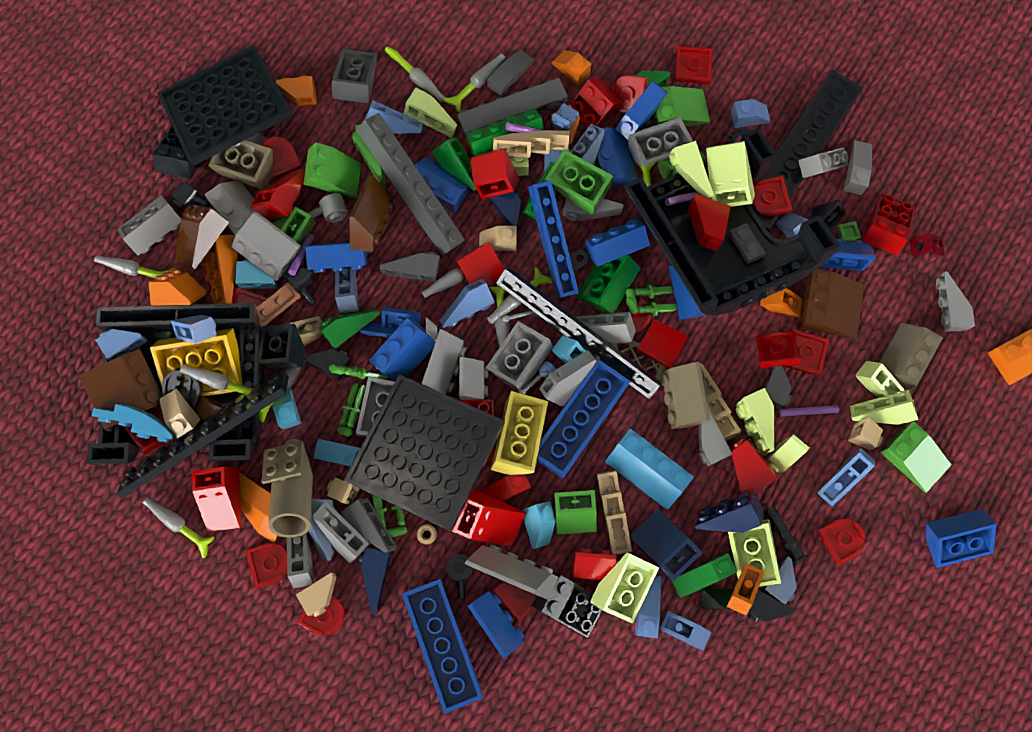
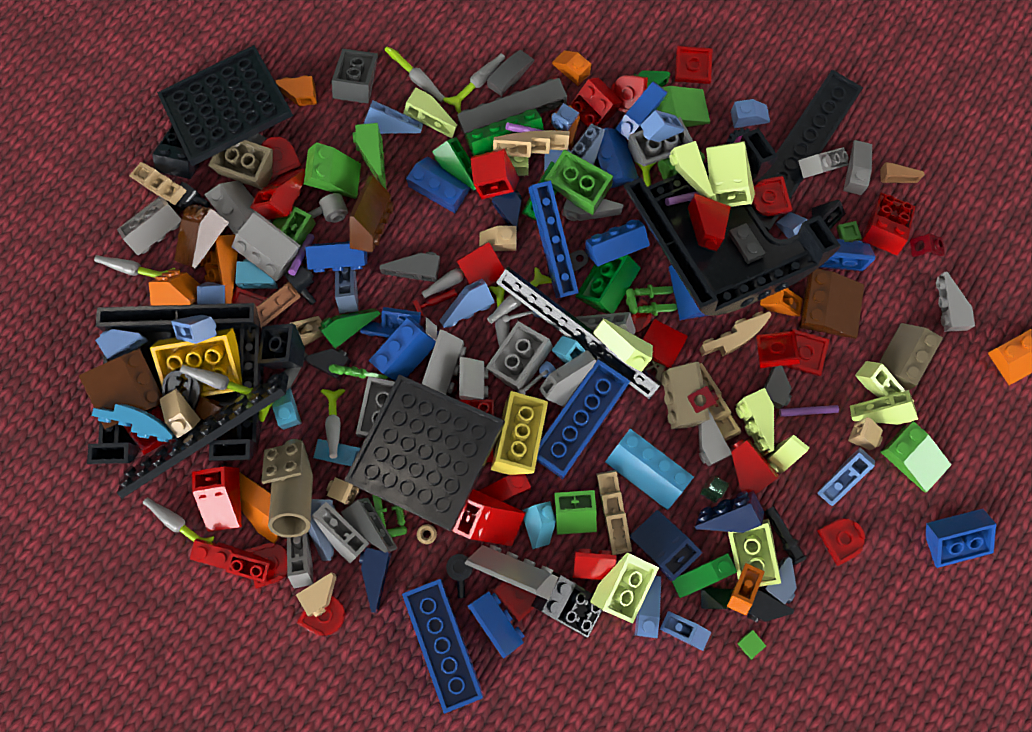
(157, 183): none -> tan slope
(210, 293): none -> medium blue slope
(230, 558): none -> red slope
(333, 422): none -> light grey piece
(353, 411): bright green piece -> none
(410, 184): dark grey brick -> none
(435, 300): none -> red piece
(624, 344): none -> yellowish green slope
(661, 126): none -> medium blue slope
(711, 398): none -> dark red bracket
(714, 488): none -> clear green leg
(742, 332): none -> tan slope
(751, 644): none -> bright green tile
(899, 174): none -> medium nougat slope

